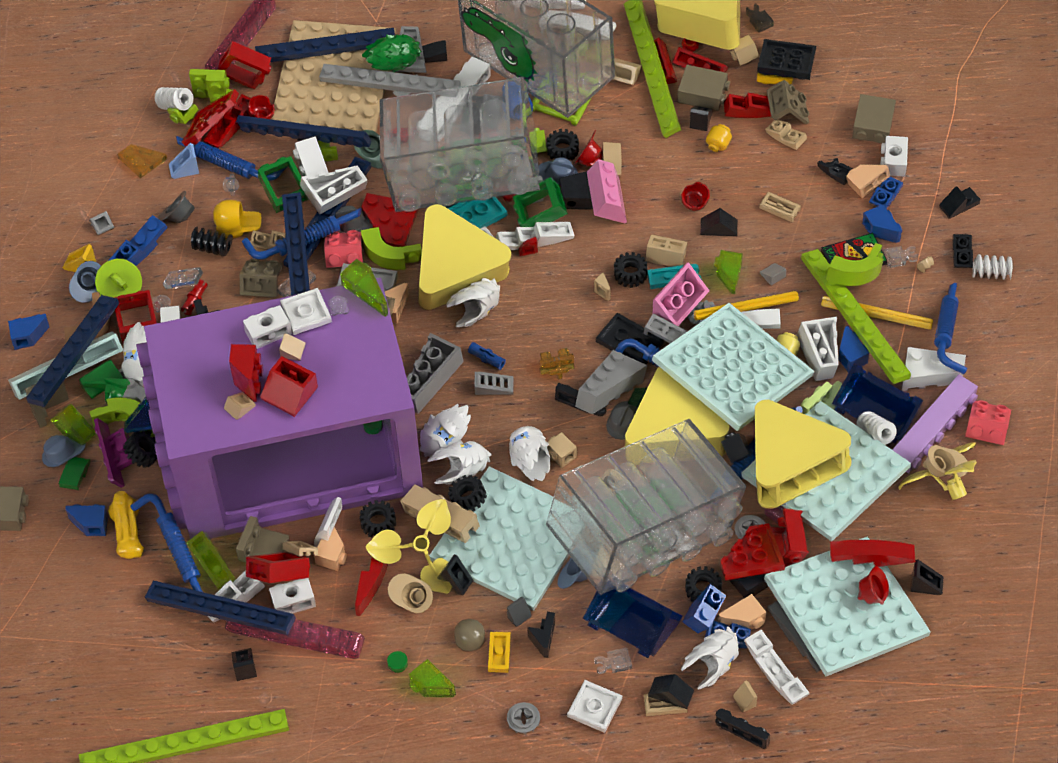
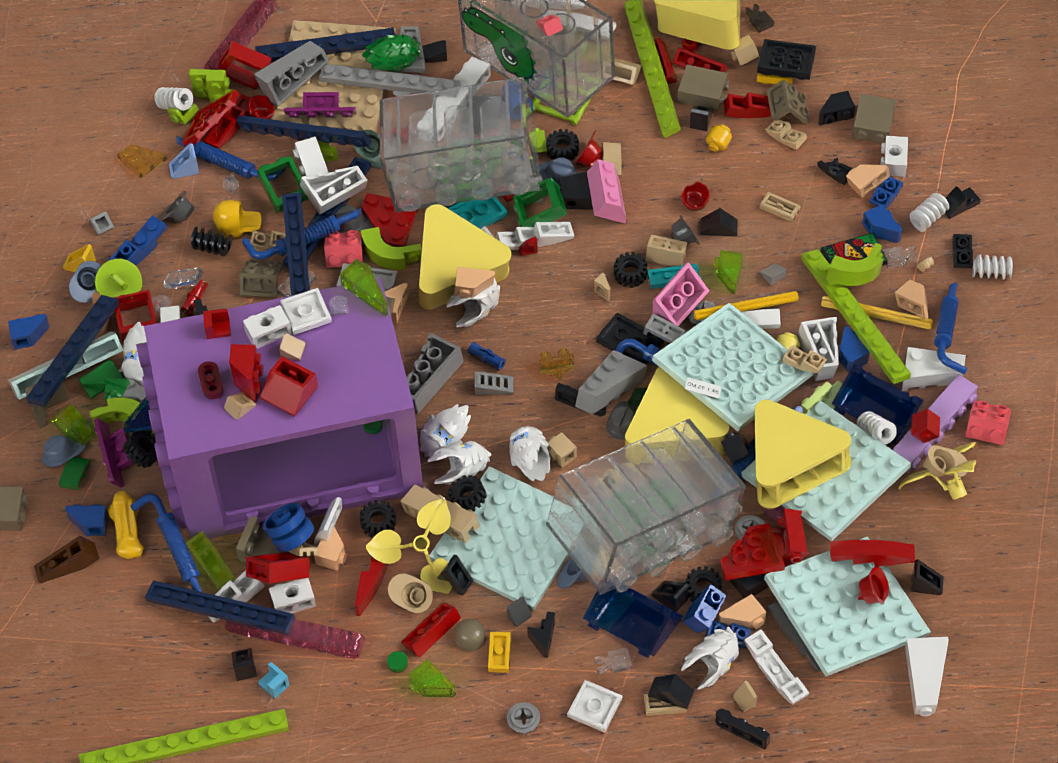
(68, 559): none -> reddish brown slope
(210, 382): none -> dark red plate
(217, 323): none -> red panel
(274, 681): none -> medium azure panel
(288, 527): none -> blue wheel
(290, 72): none -> light grey wedge
(320, 104): none -> magenta bracket
(431, 629): none -> red slope
(472, 281): none -> light nougat slope
(550, 24): none -> coral slope
(672, 594): none -> black slope
(683, 232): none -> dark grey piece
(703, 388): none -> white sticker
(808, 362): none -> tan slope
(837, 108): none -> black slope
(912, 298): none -> light nougat slope
(925, 426): none -> red brick
(925, 670): none -> white slope
(929, 211): none -> white piece

